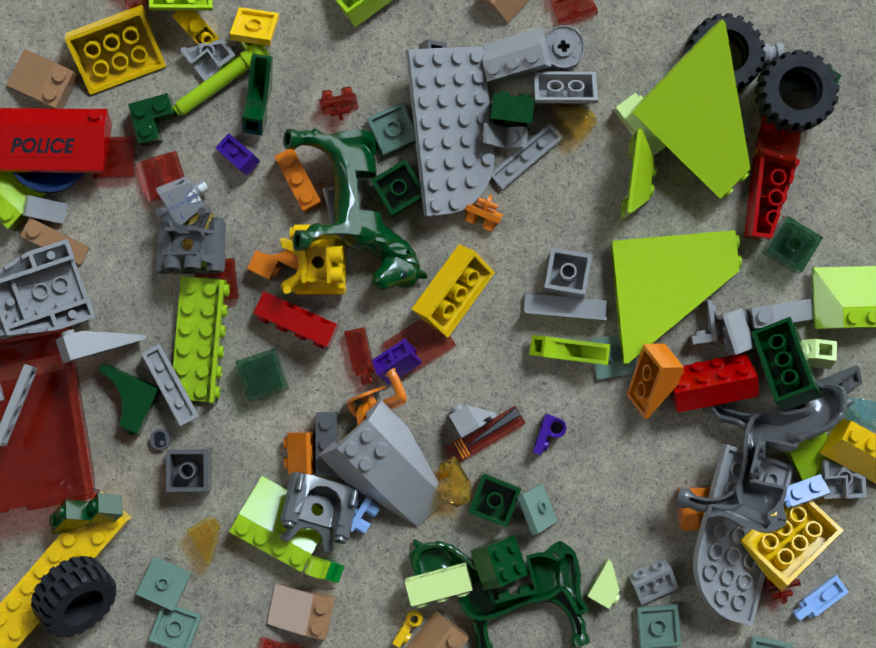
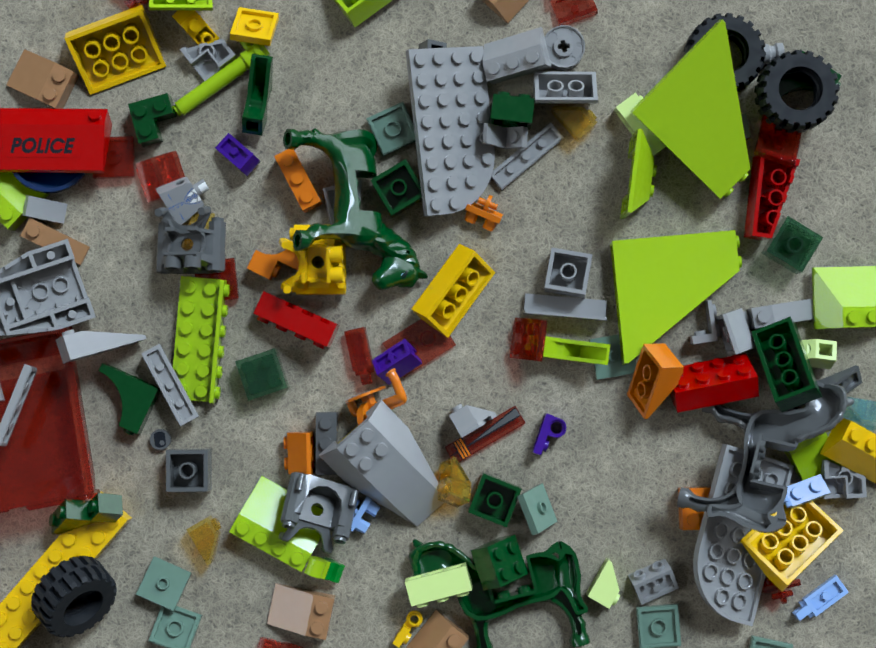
(338, 104): clear red hips -> none
(528, 339): none -> clear red plate

